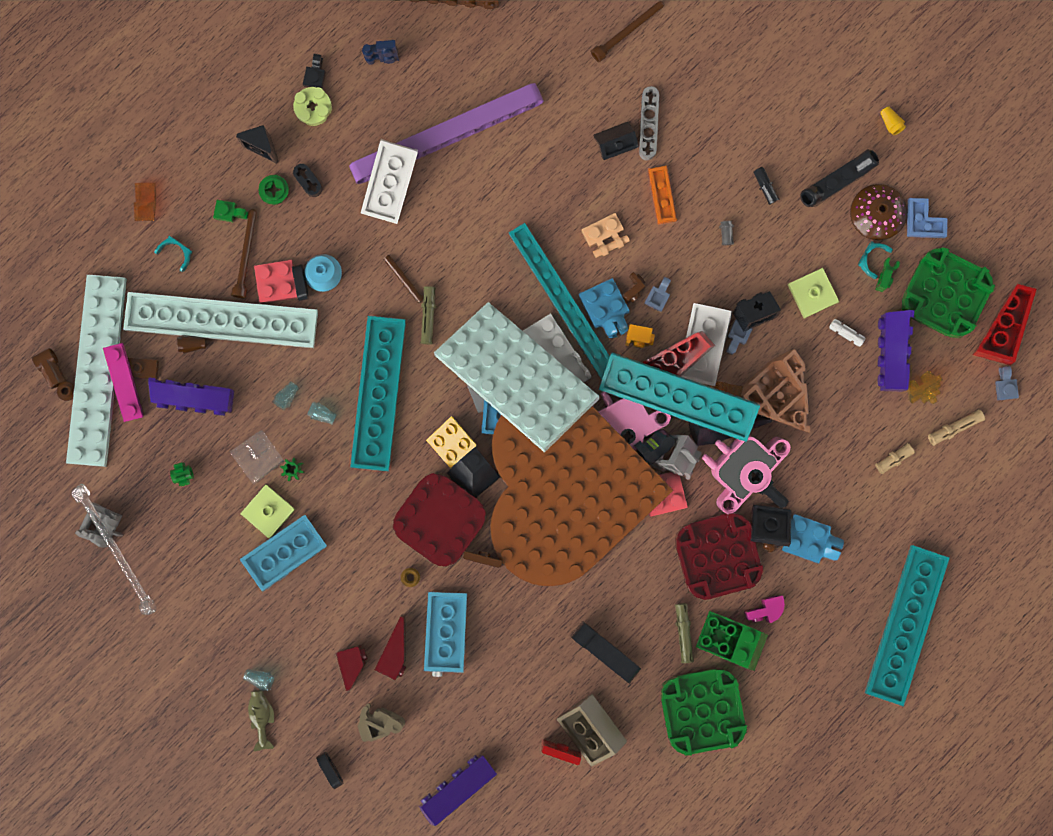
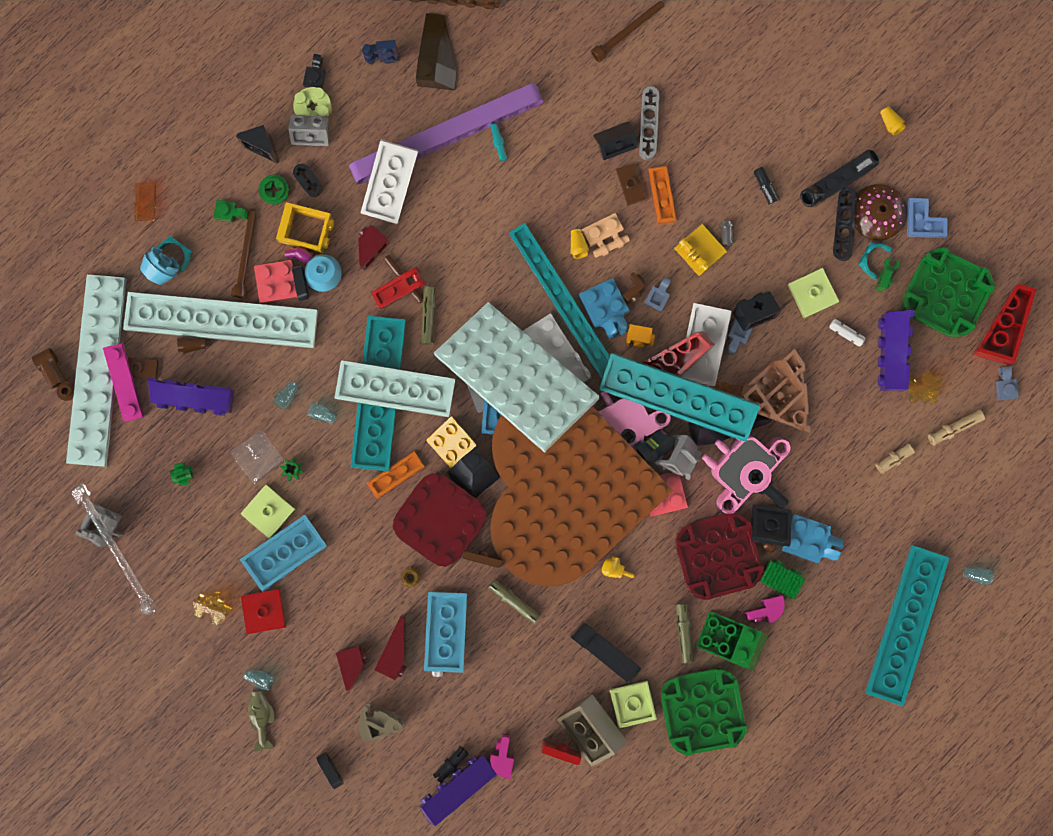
(158, 266): none -> medium azure cone
(213, 605): none -> clear yellow hips
(263, 611): none -> red plate
(286, 224): none -> yellow window
(300, 253): none -> magenta arm
(309, 130): none -> light grey bracket
(371, 245): none -> dark red slope
(395, 388): none -> light aqua plate
(396, 475): none -> orange tile
(397, 288): none -> red plate
(435, 59): none -> dark brown wedge
(450, 764): none -> black pin
(498, 142): none -> teal bar
(501, 761): none -> dark pink brick
(507, 596): none -> olive pin
(579, 247): none -> yellow cone
(612, 568): none -> yellow piece
(630, 184): none -> reddish brown plate
(633, 704): none -> yellowish green plate
(700, 250): none -> yellow hinge
(781, 579): none -> green brick
(845, 224): none -> black beam
(980, 575): none -> clear light blue cone

